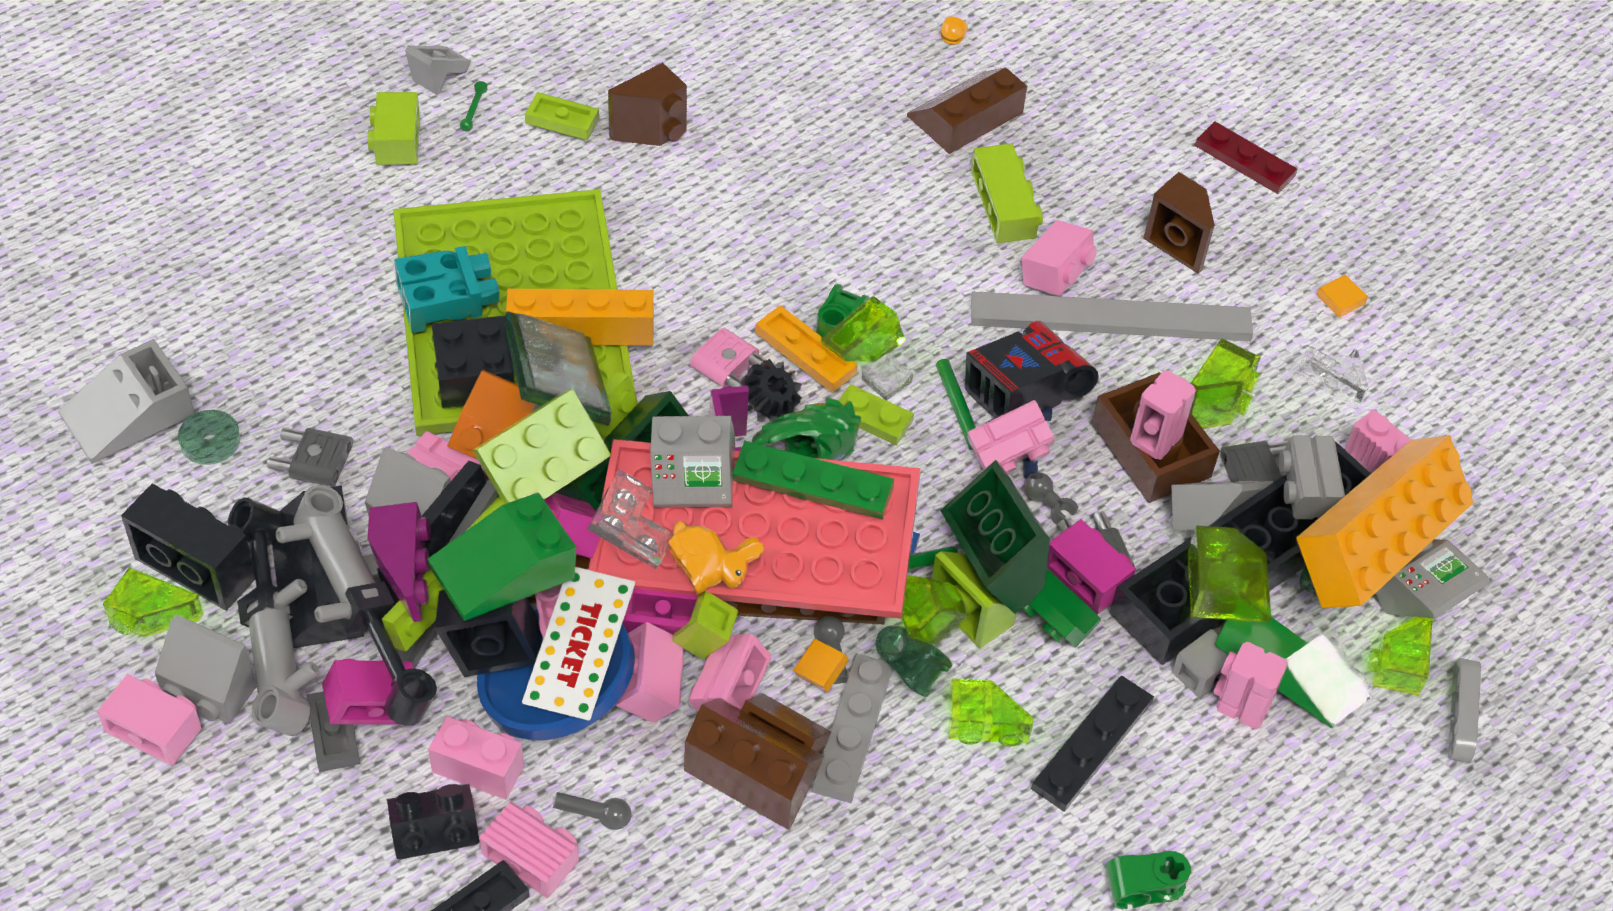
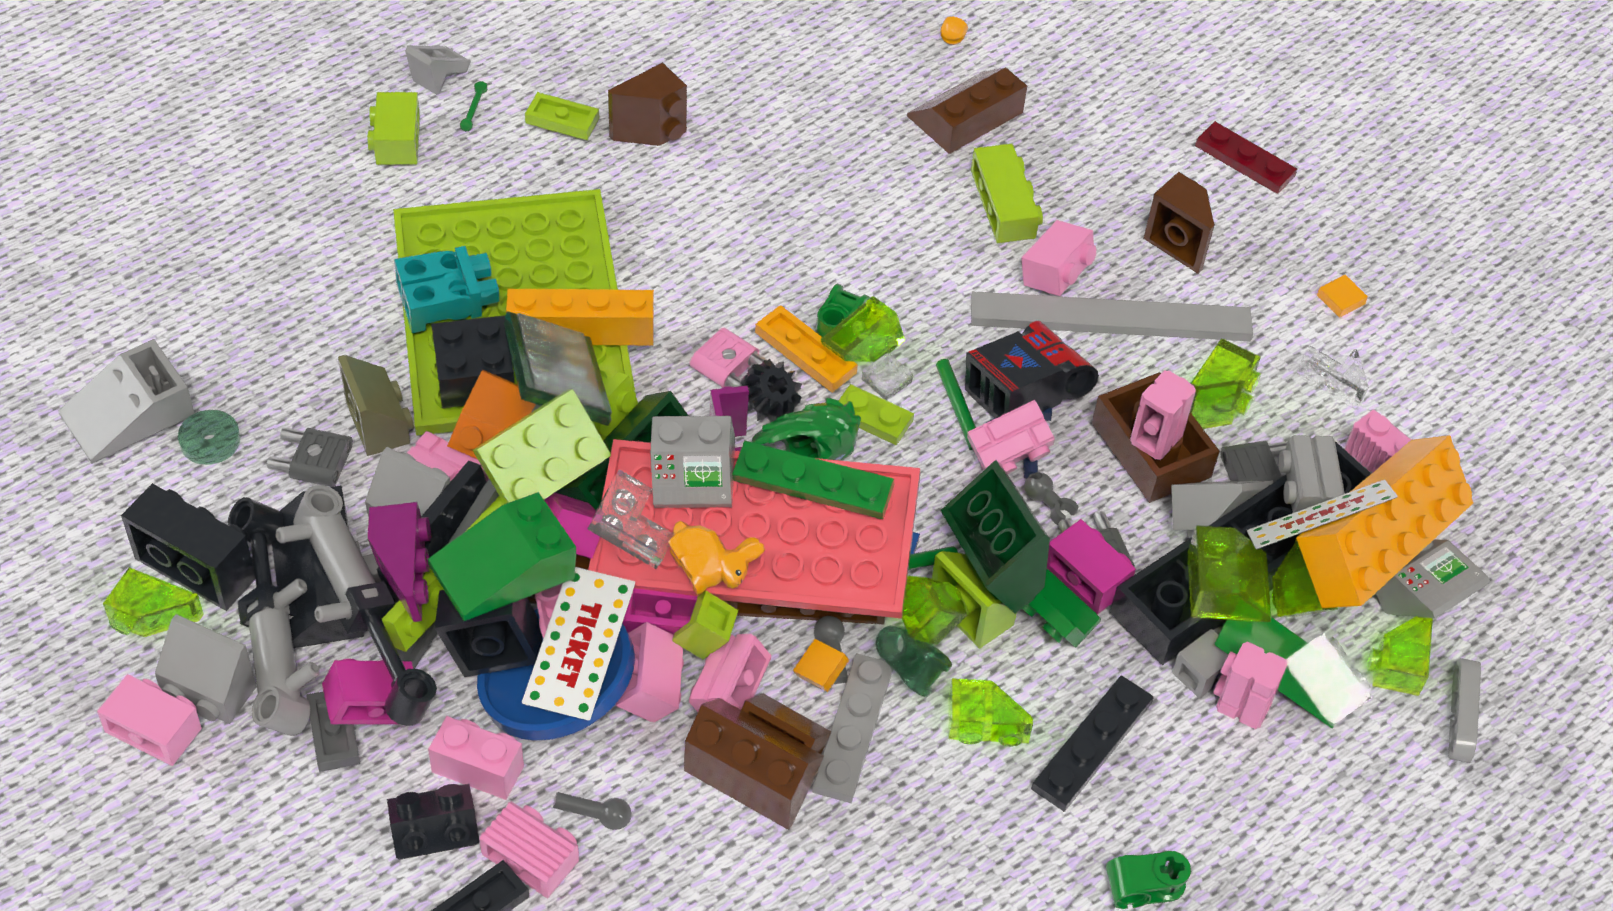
(374, 405): none -> olive slope
(1293, 588): none -> clear neon green slope
(1321, 514): none -> white sticker

